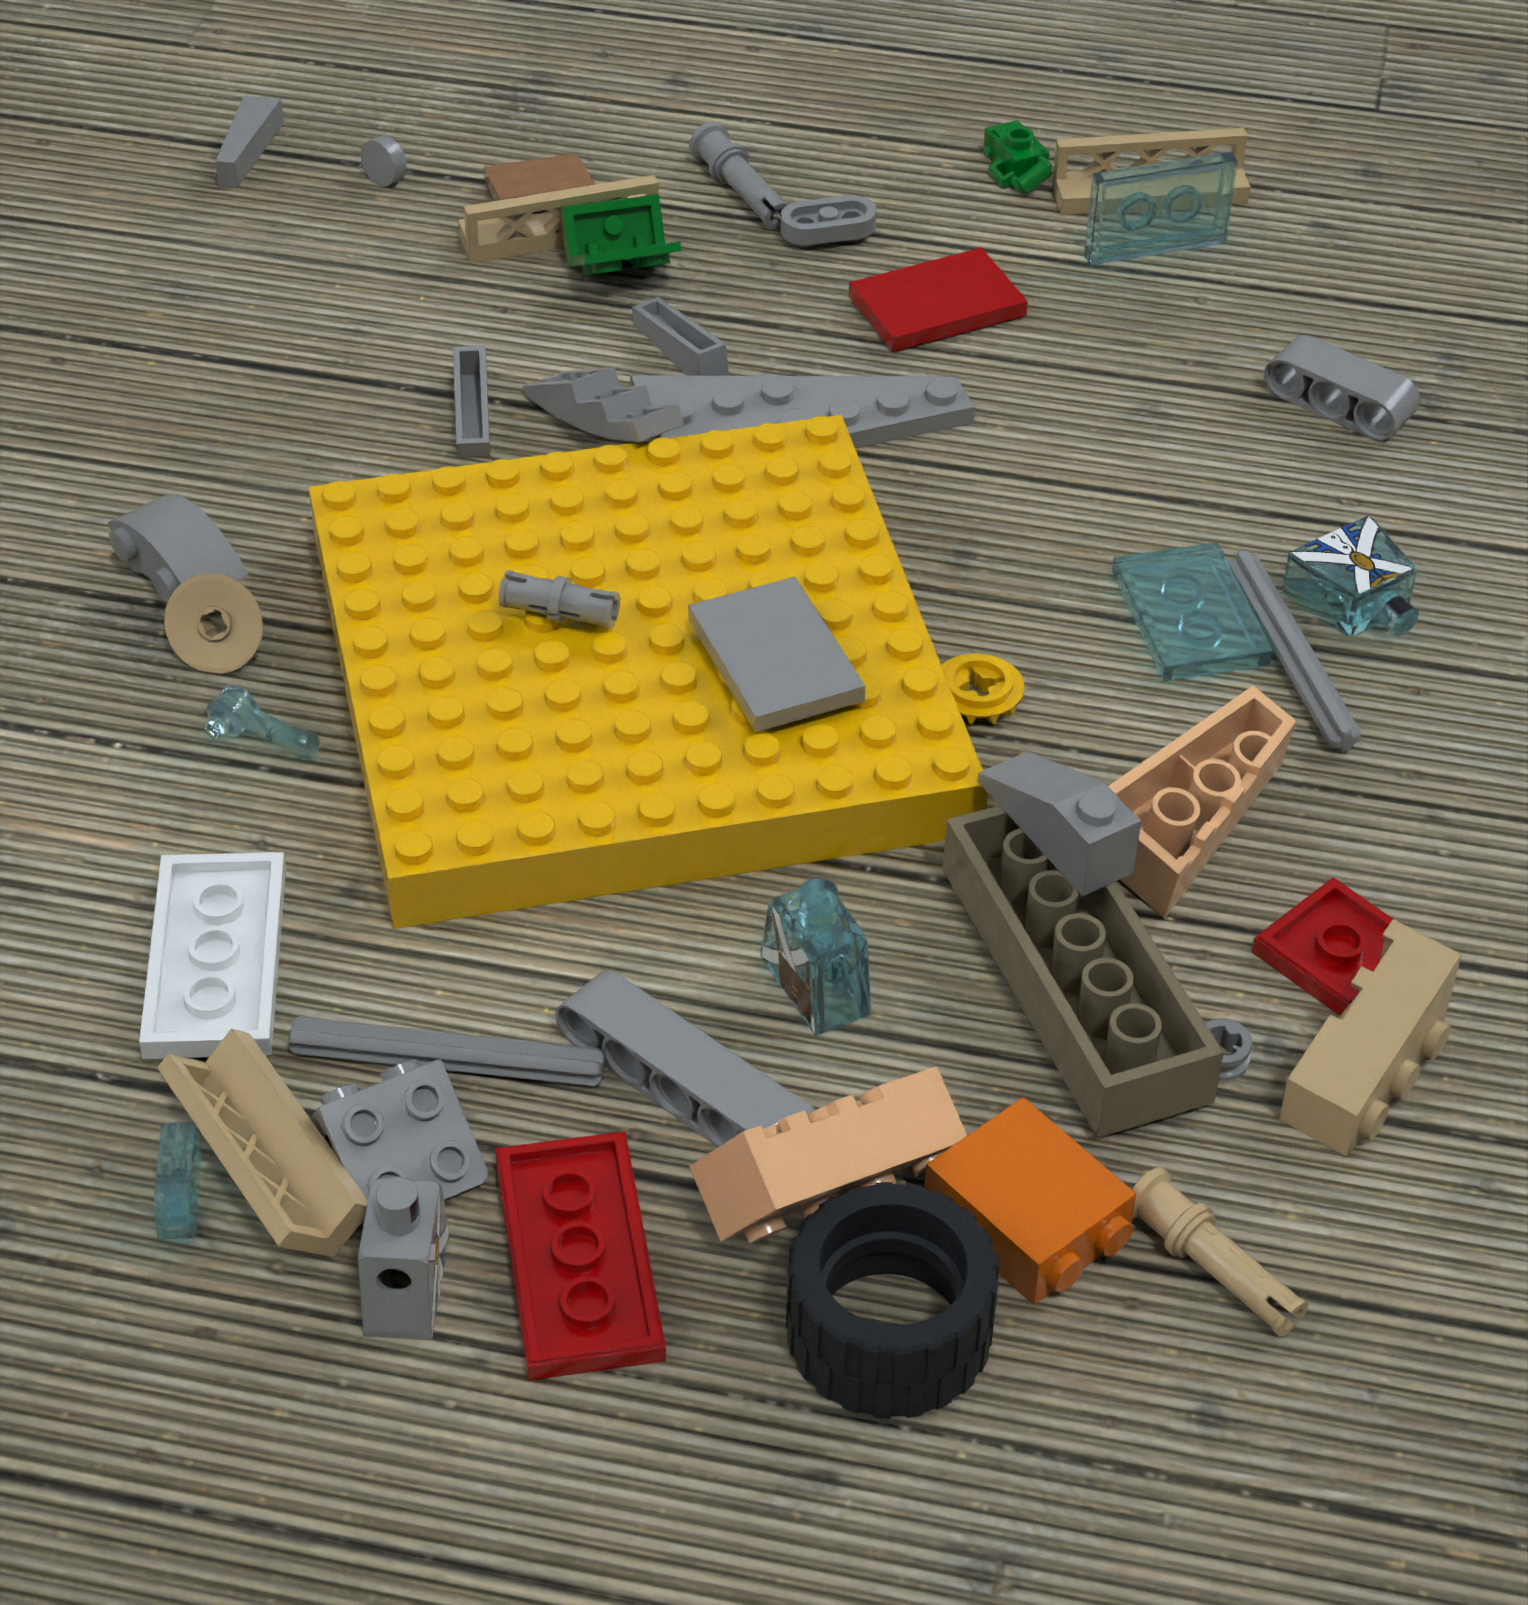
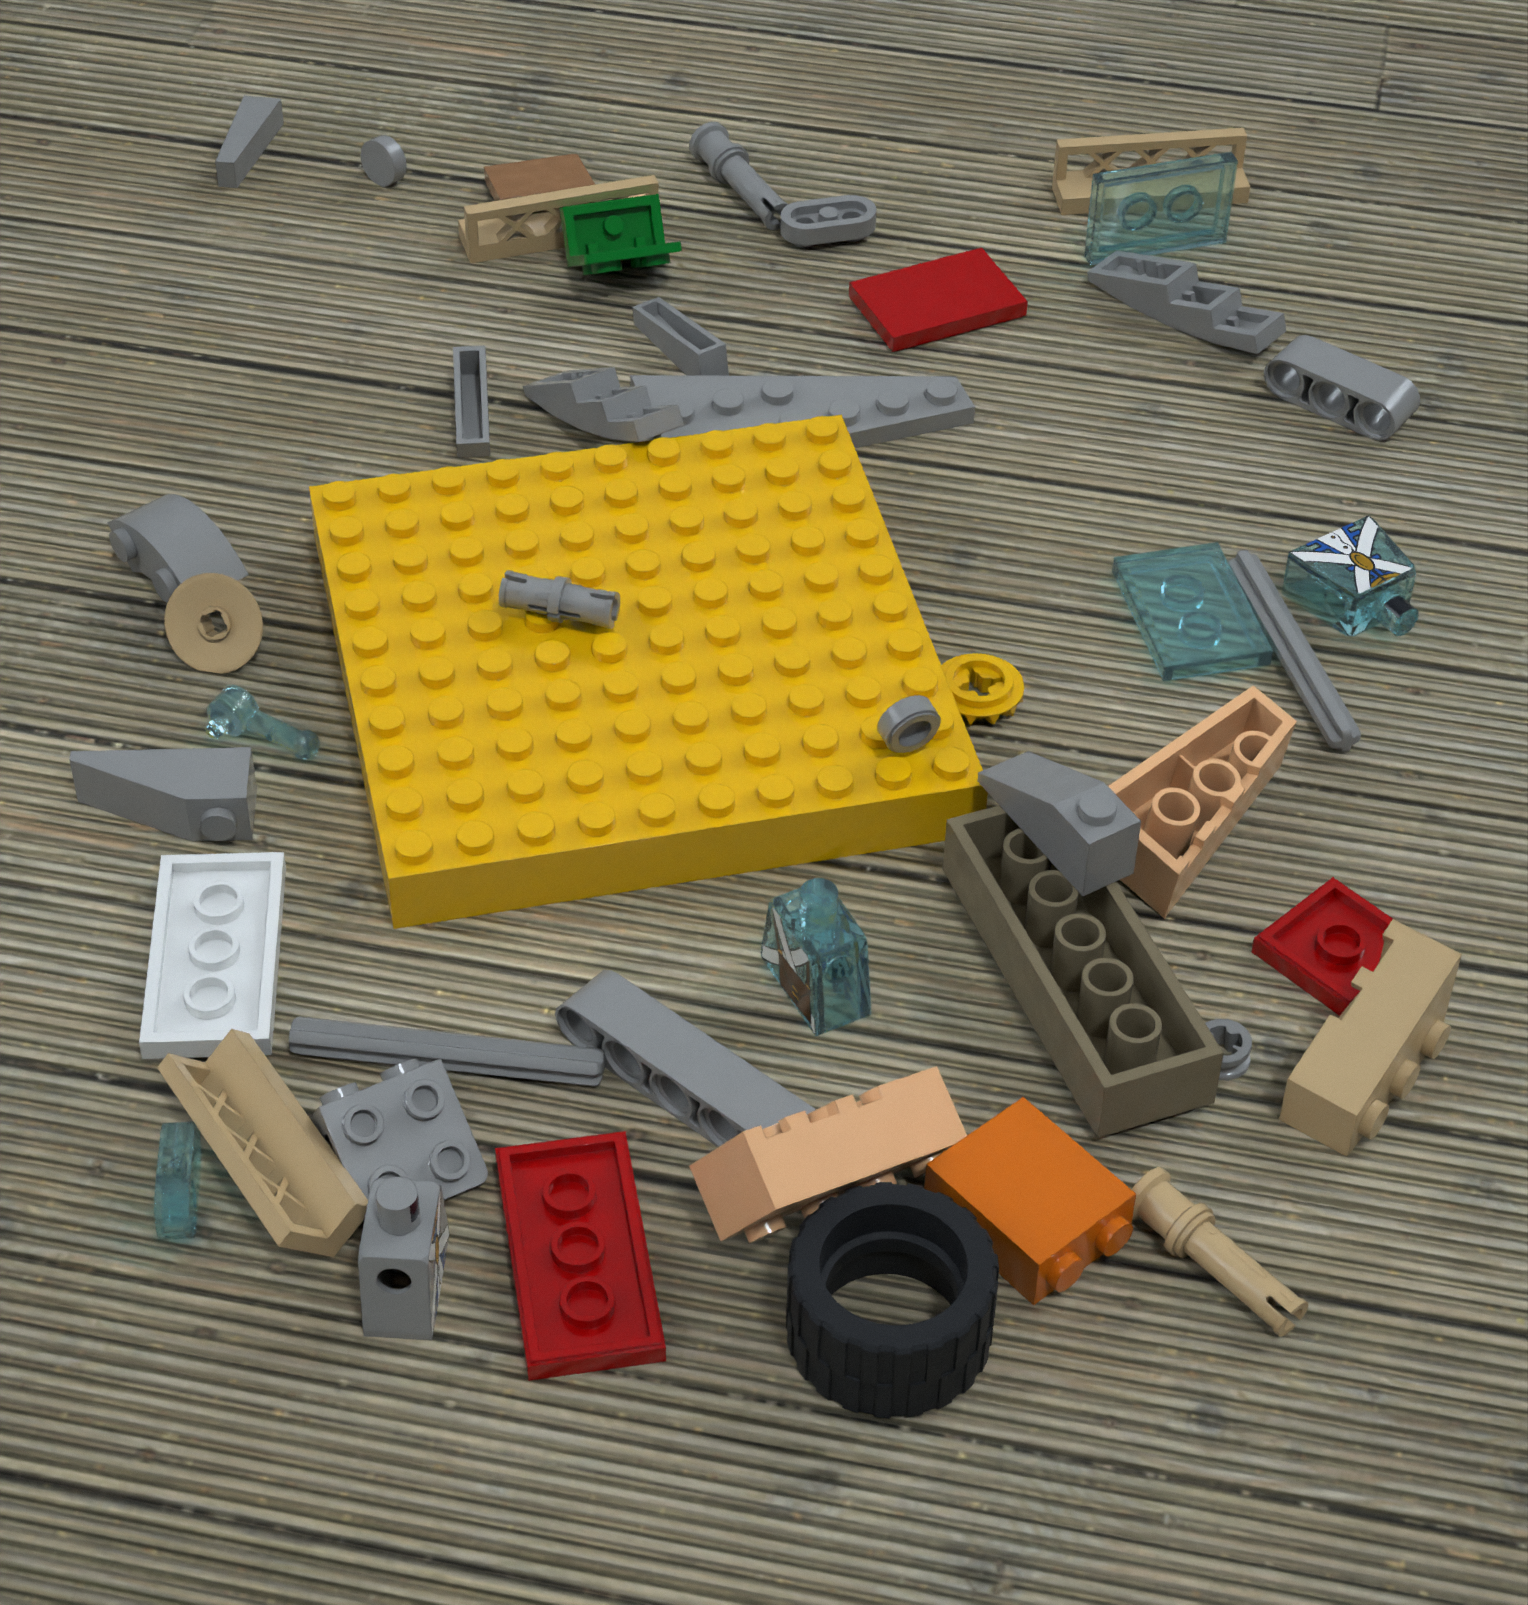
(177, 791): none -> light grey slope
(776, 654): light grey tile -> none
(909, 724): none -> light grey tile
(1017, 156): green piece -> none
(1176, 297): none -> light grey slope

